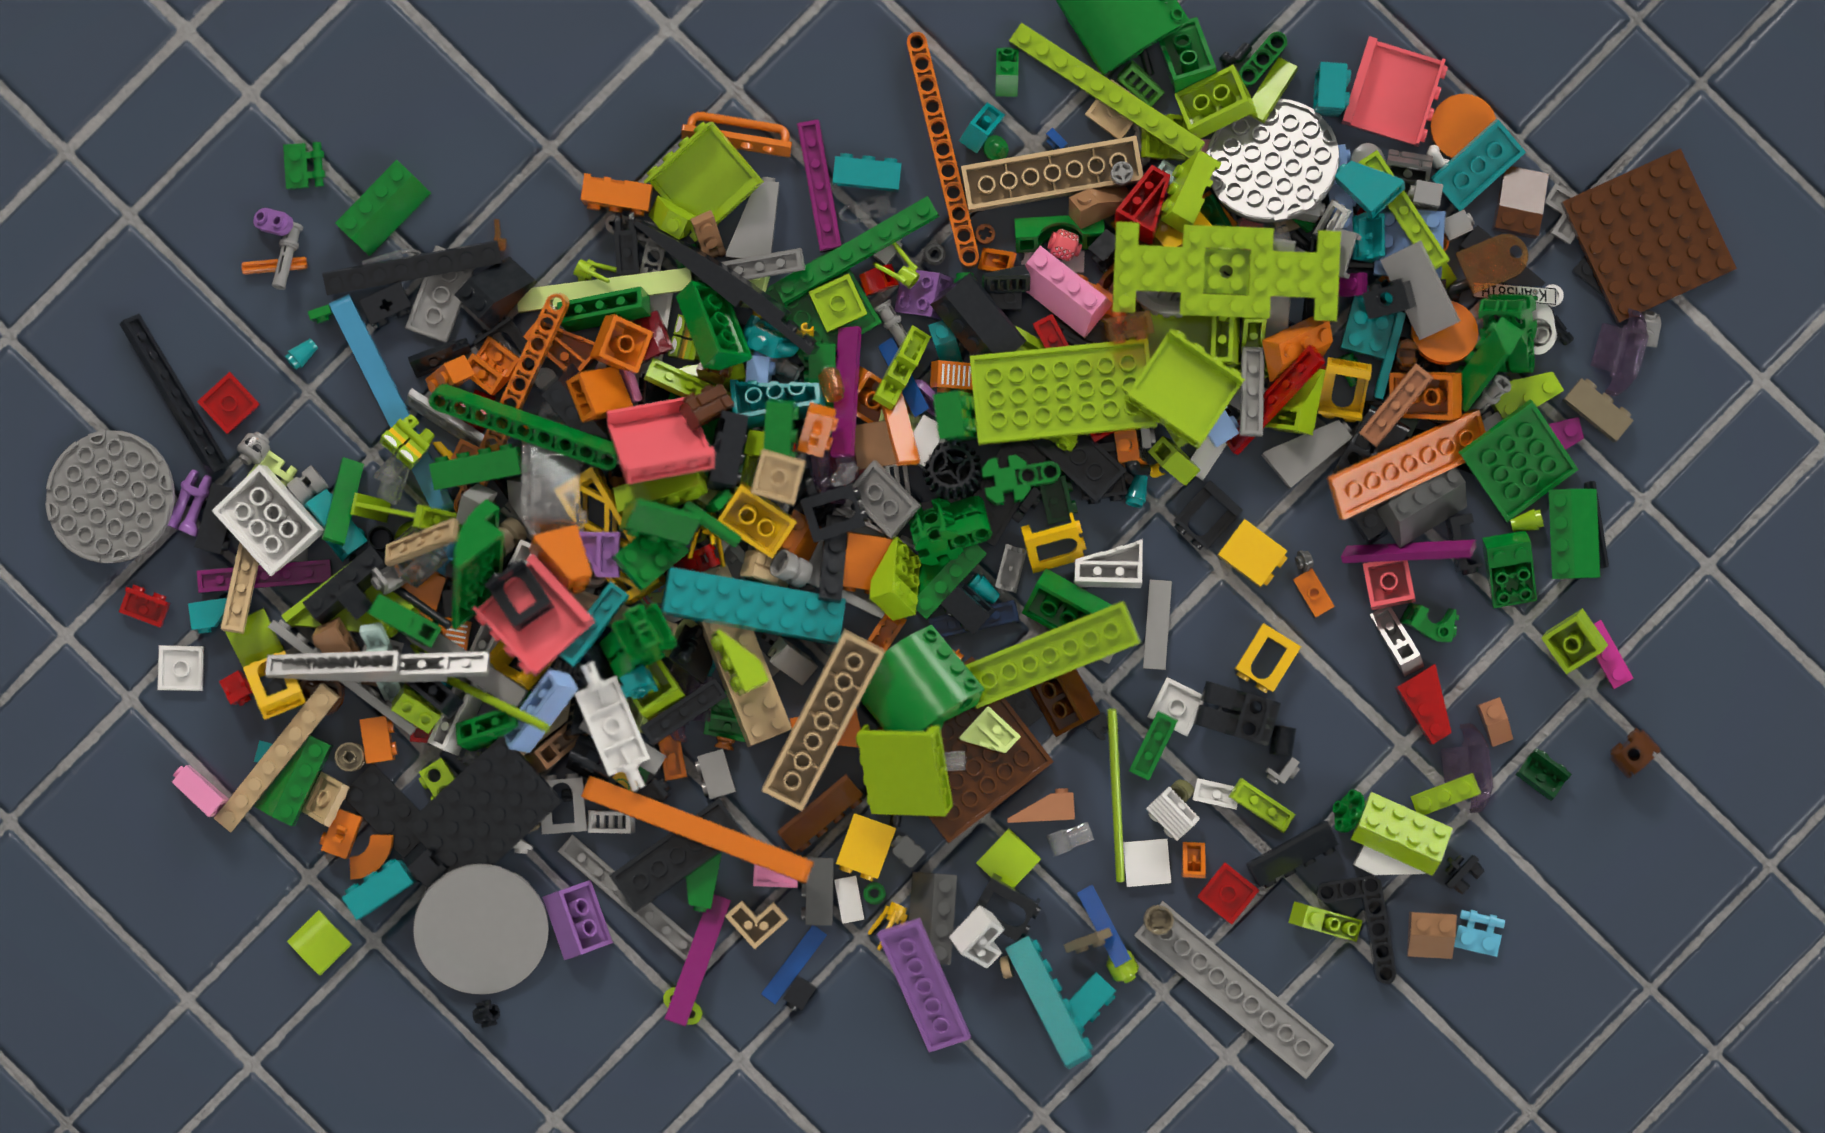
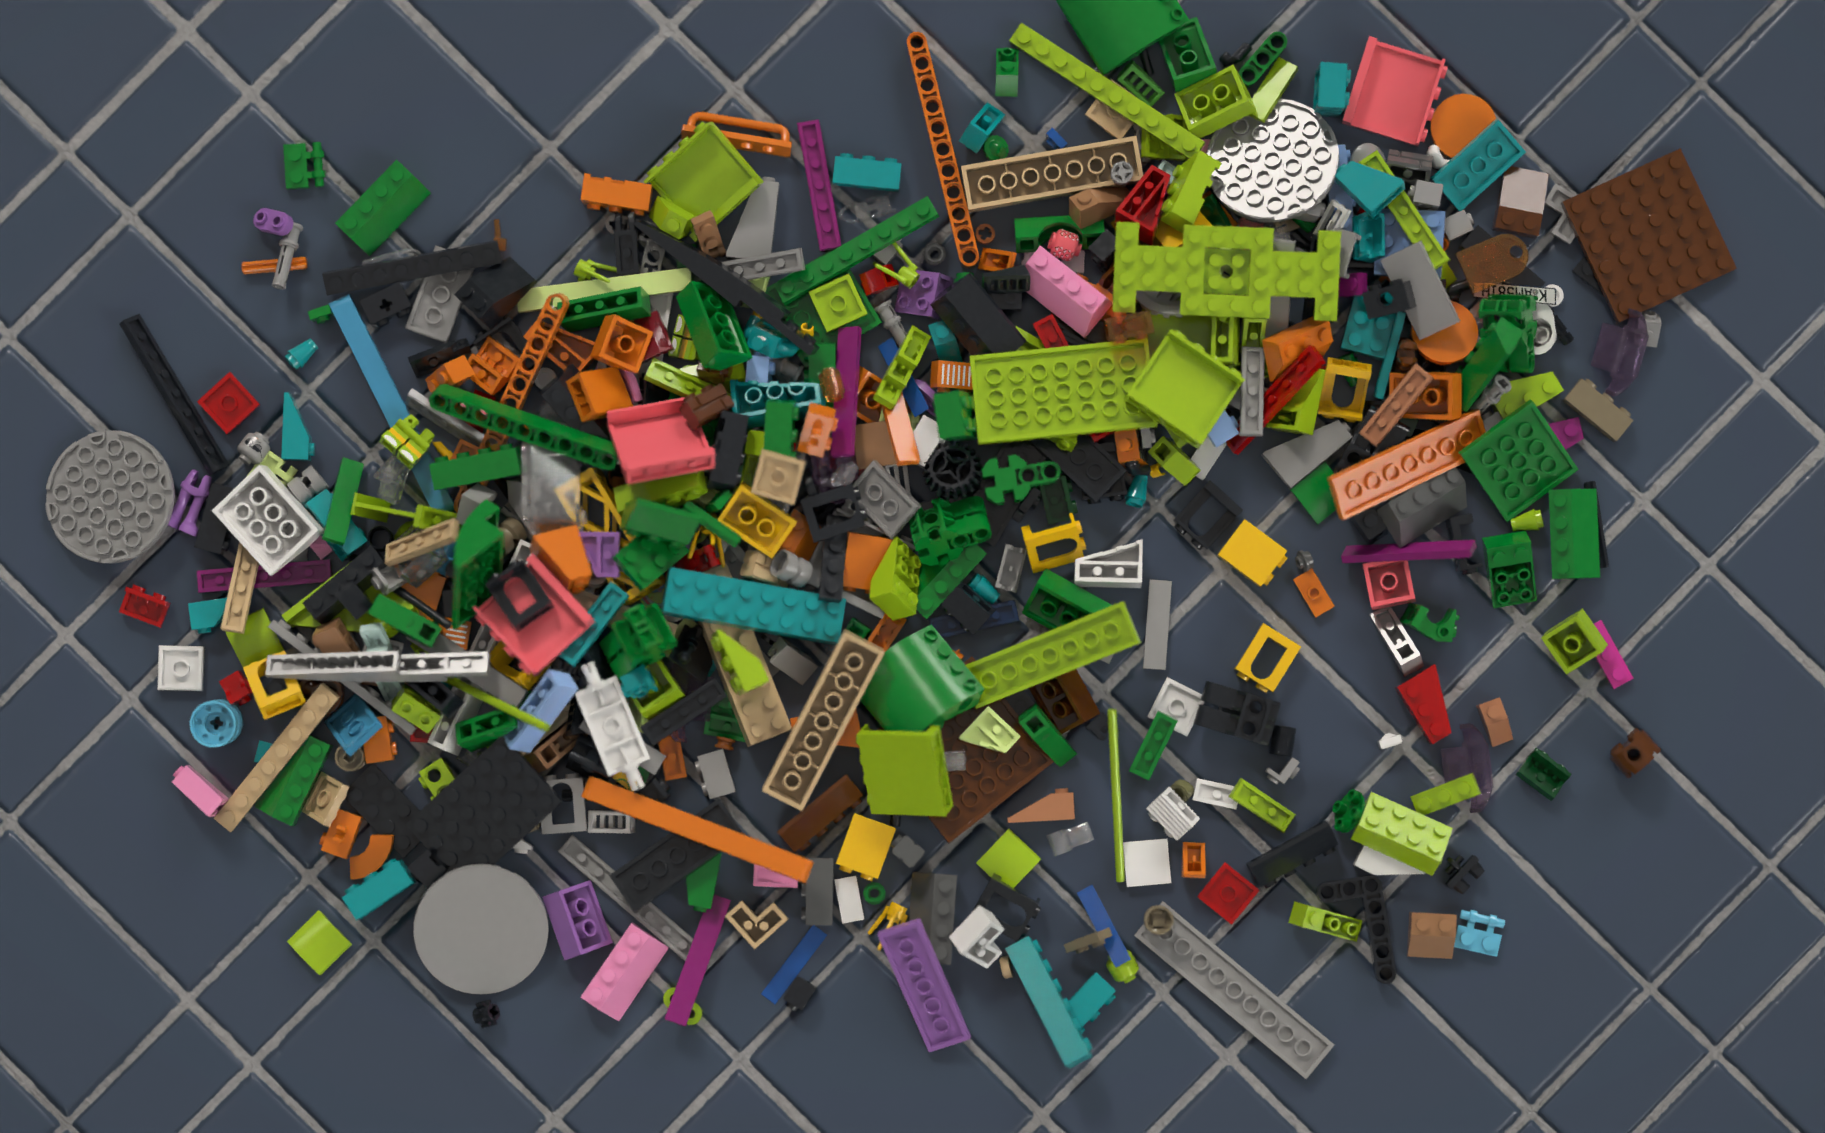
(204, 727): none -> medium azure wheel
(296, 439): none -> teal slope
(321, 548): none -> bright pink tile
(353, 724): none -> dark azure tile
(625, 972): none -> bright pink slope
(858, 628): none -> green tile
(1046, 735): none -> green slope
(1316, 494): none -> green slope
(1389, 740): none -> white tile

